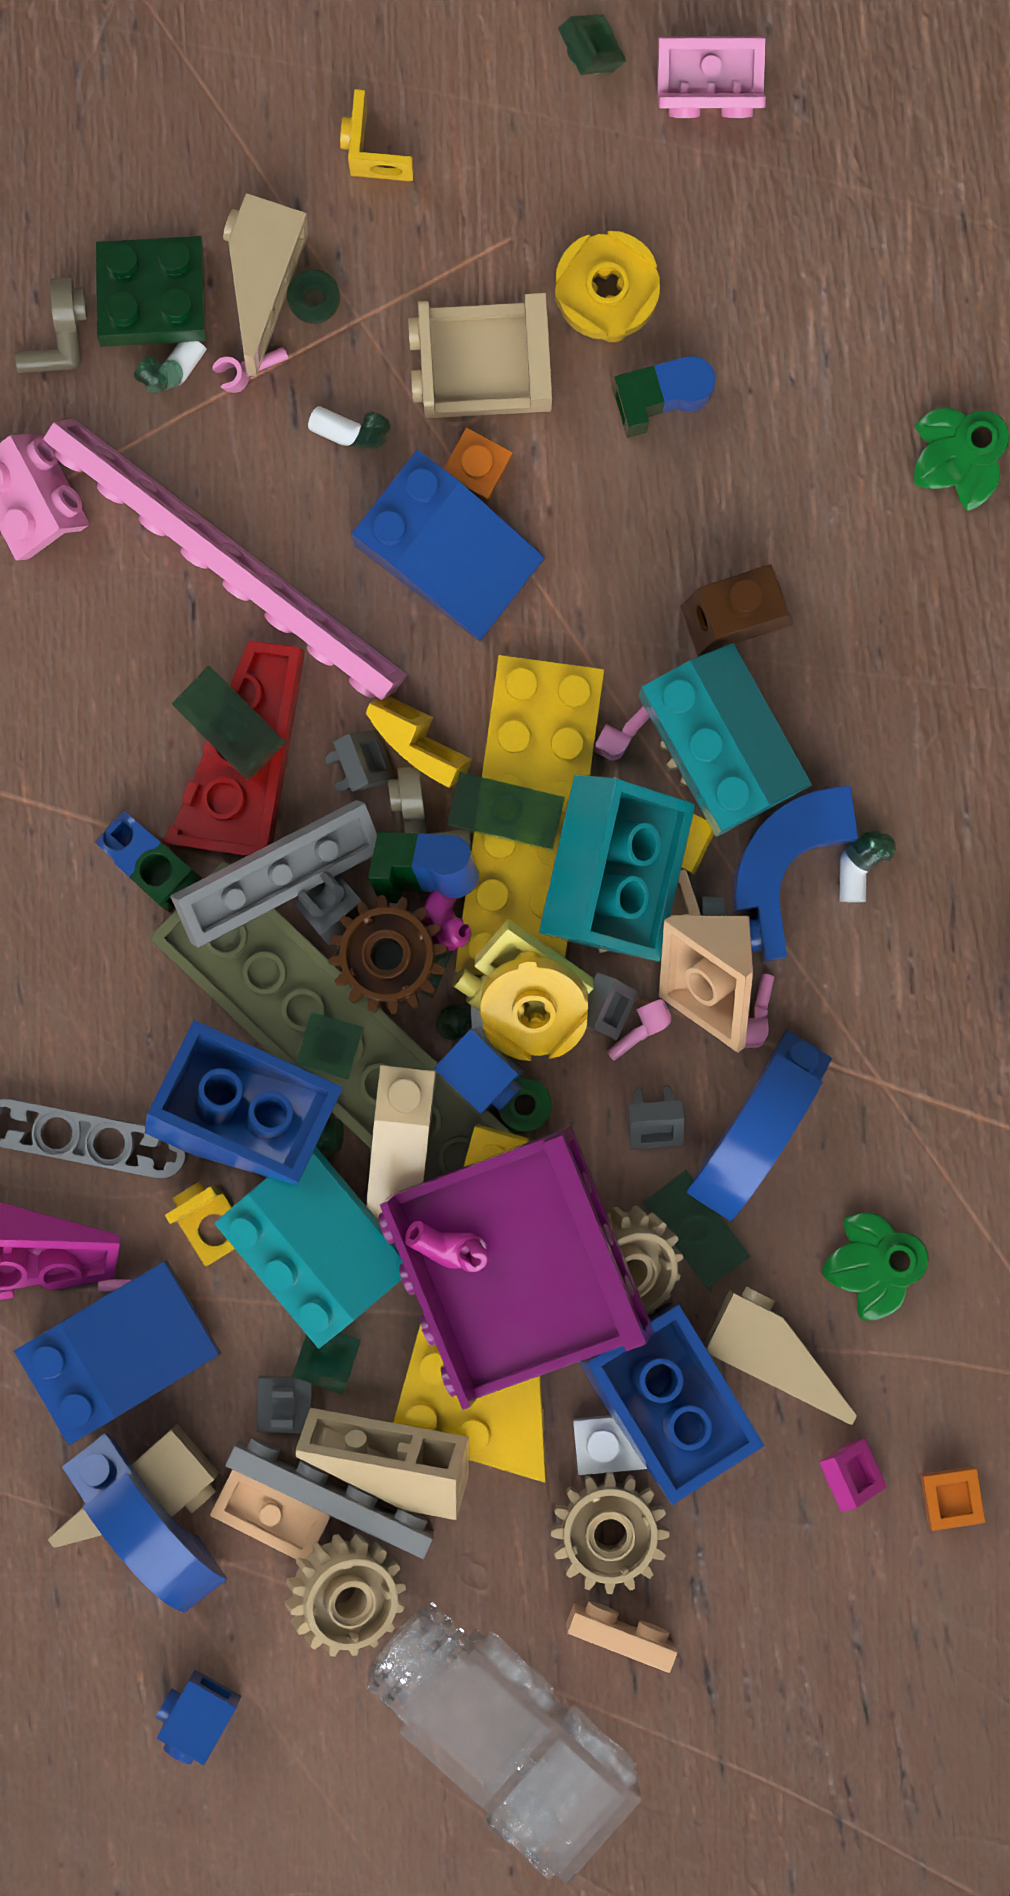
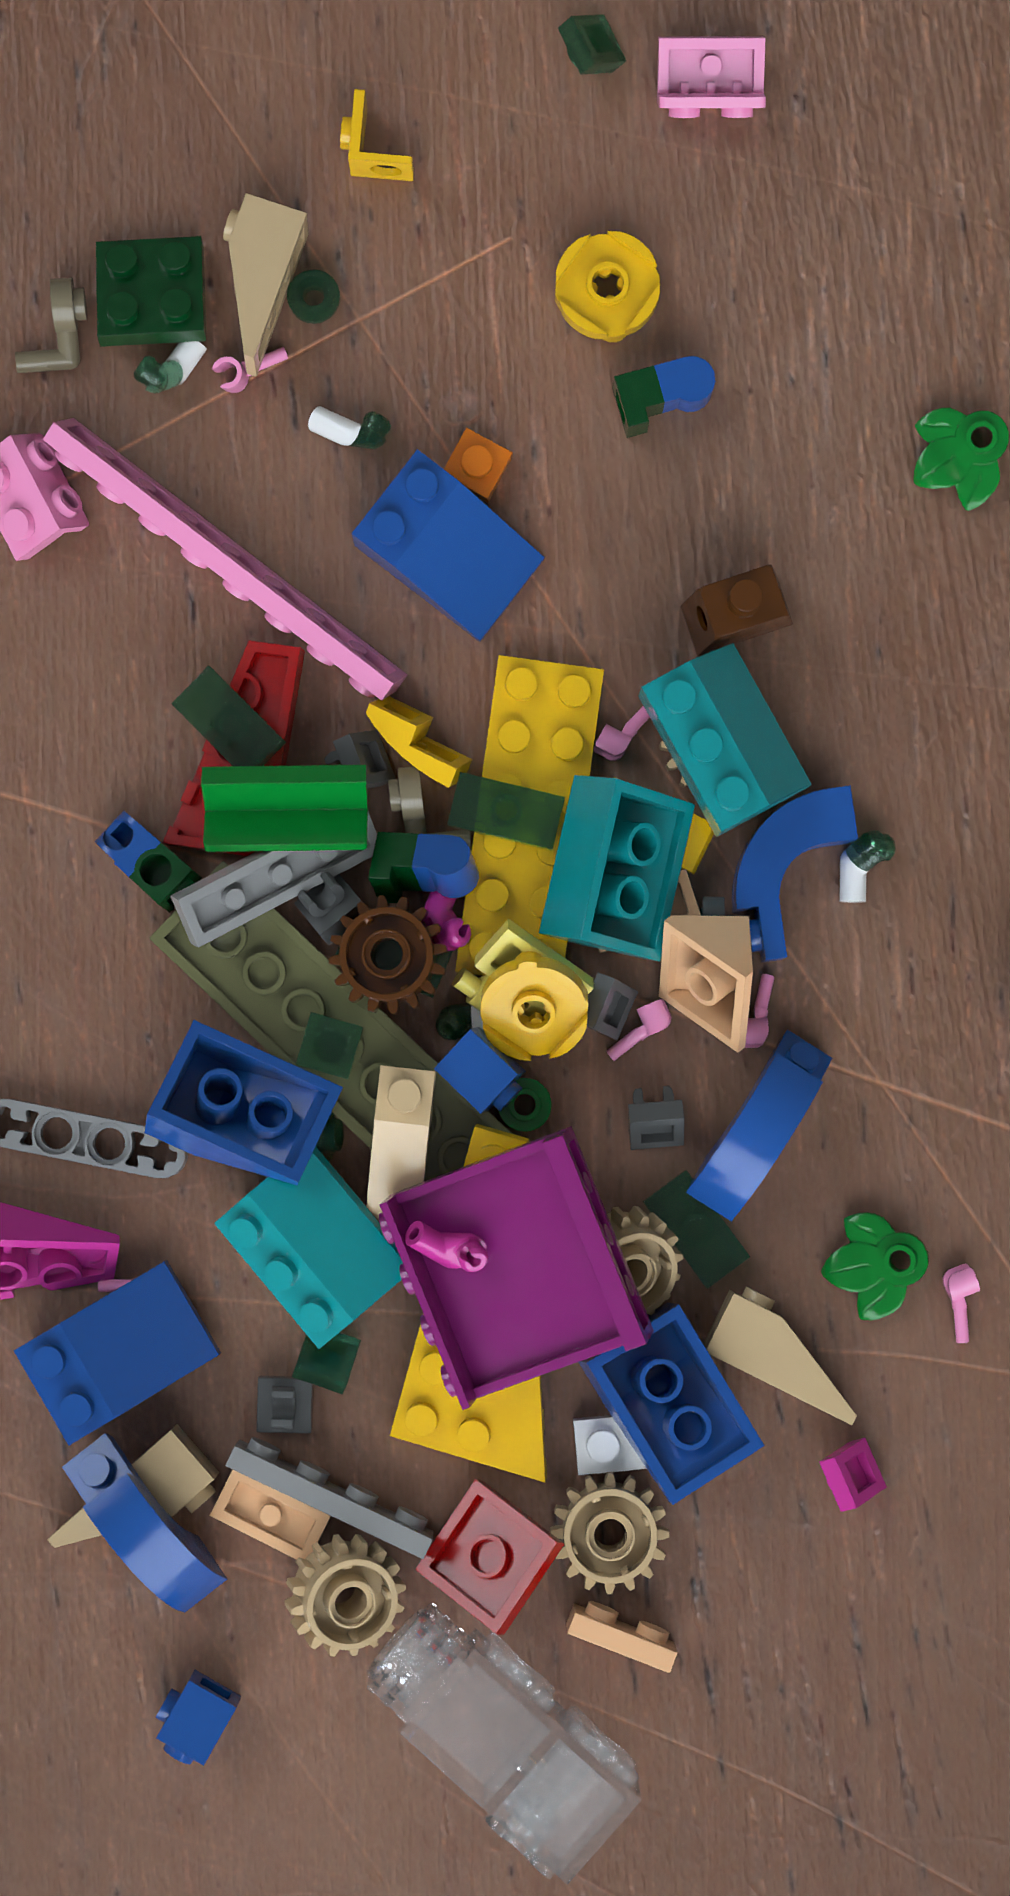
(191, 1209): yellow bracket -> none
(285, 808): none -> green panel
(395, 1462): tan slope -> none
(482, 358): tan panel -> none
(489, 1557): none -> plate
(952, 1498): orange plate -> none
(958, 1284): none -> bright pink hand

